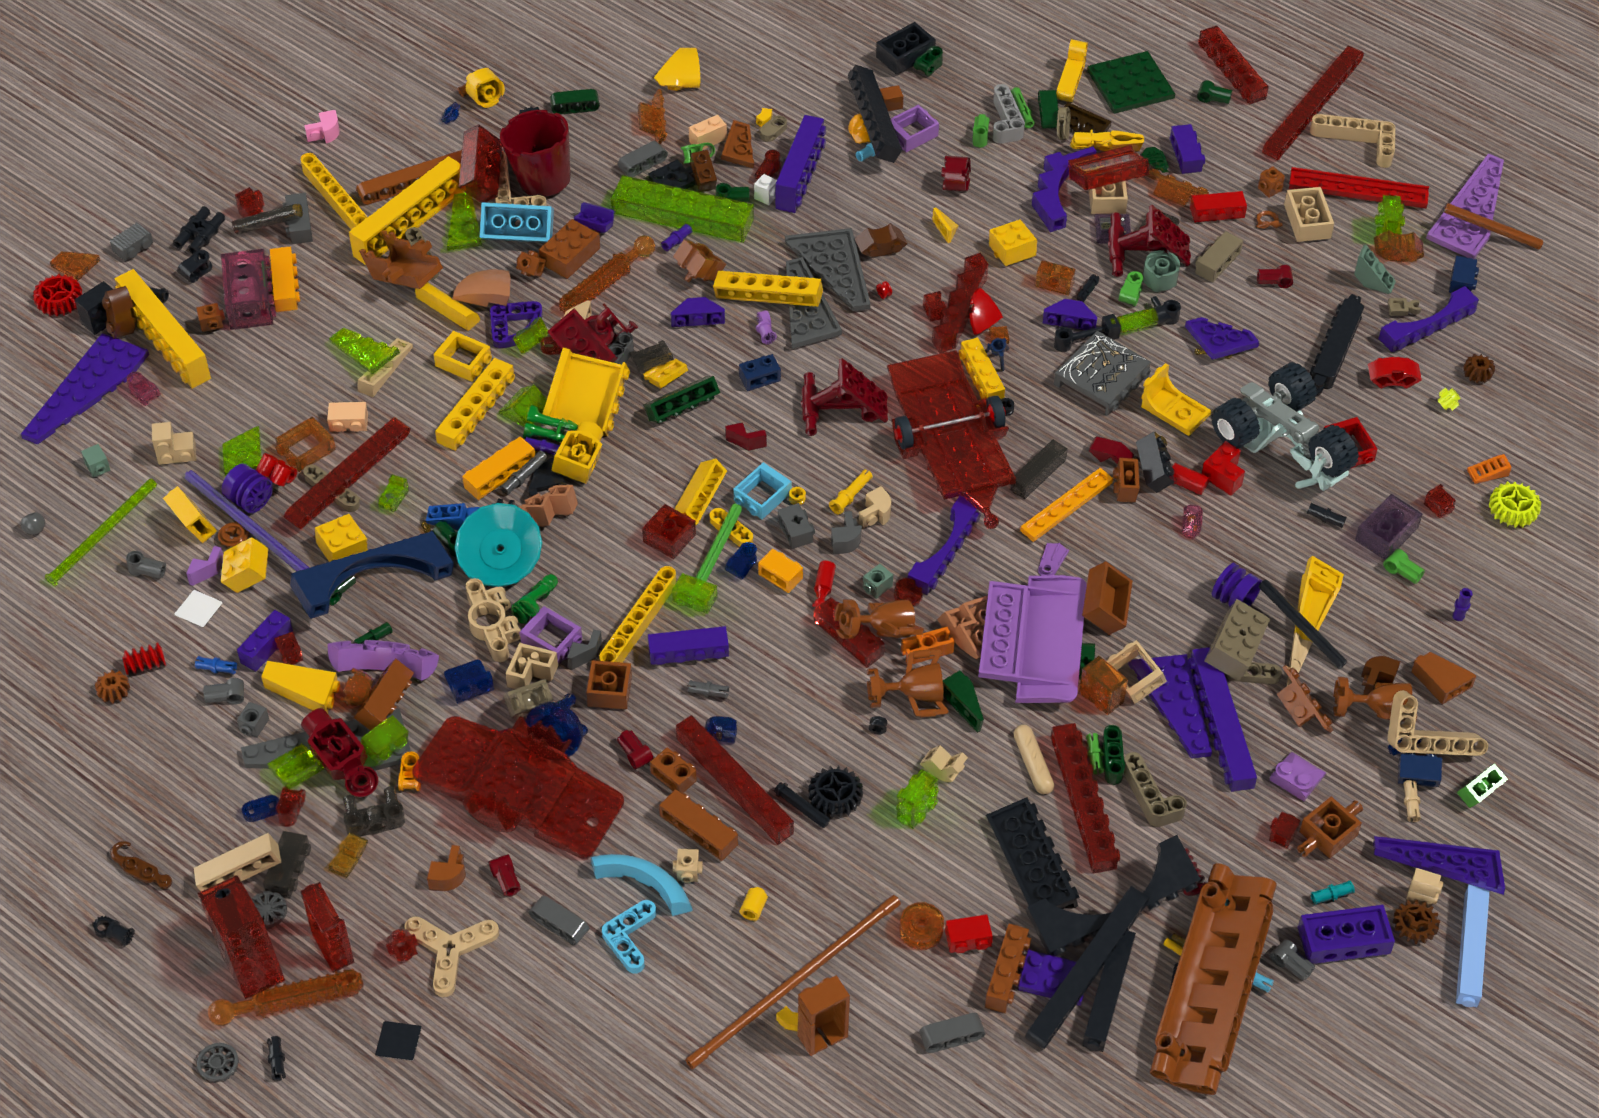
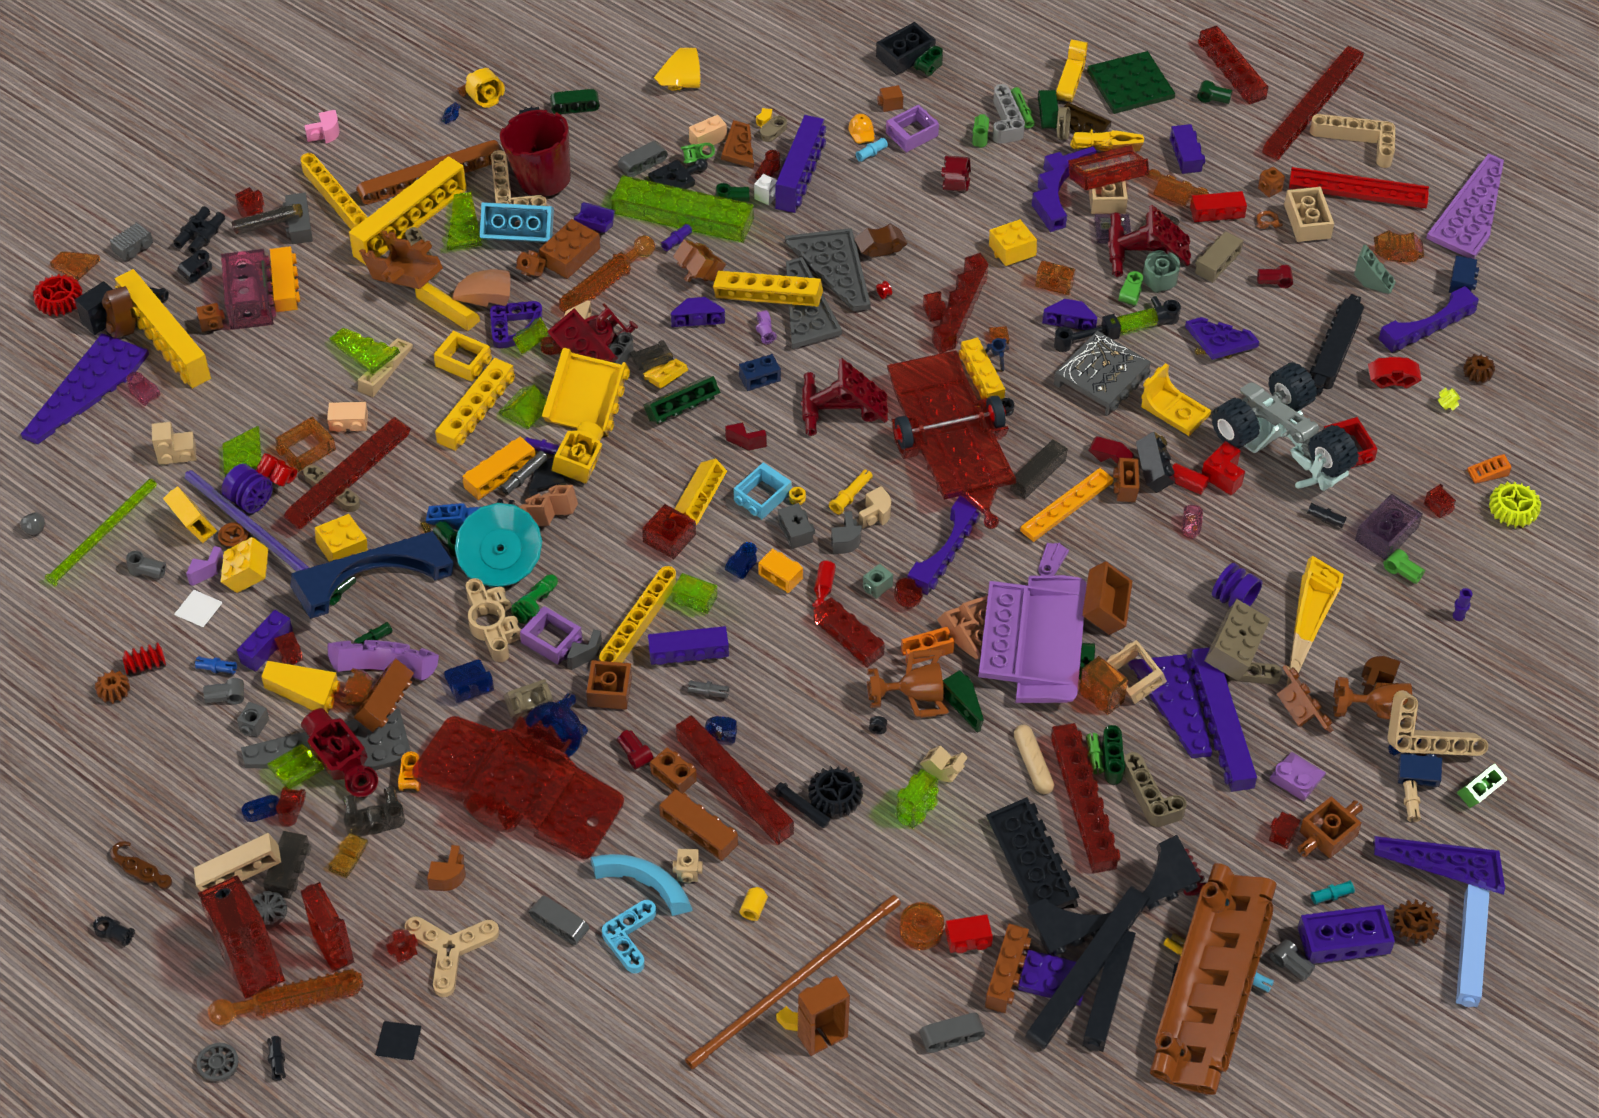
(95, 460): sand green brick -> none
(385, 739): clear neon green brick -> none
(393, 493): clear neon green leg -> none
(480, 164): clear red brick -> none
(503, 870): dark red piece -> none
(529, 663): tan brick -> none
(535, 416): green piece -> none
(652, 117): clear orange bracket -> none
(703, 171): reddish brown brick -> none
(719, 542): bright green axle -> none
(734, 535): yellow beam -> none
(874, 113): black brick -> none
(888, 619): dark orange piece -> none
(944, 224): yellow slope -> none
(984, 311): red brick -> none
(1087, 288): black axle -> none
(1156, 159): dark green piece -> none
(1302, 623): black axle -> none
(1389, 215): clear neon green brick -> none
(1401, 307): dark tan plate -> none
(1424, 887): tan brick -> none
(1442, 677): dark orange slope -> none
(1493, 226): dark orange axle -> none

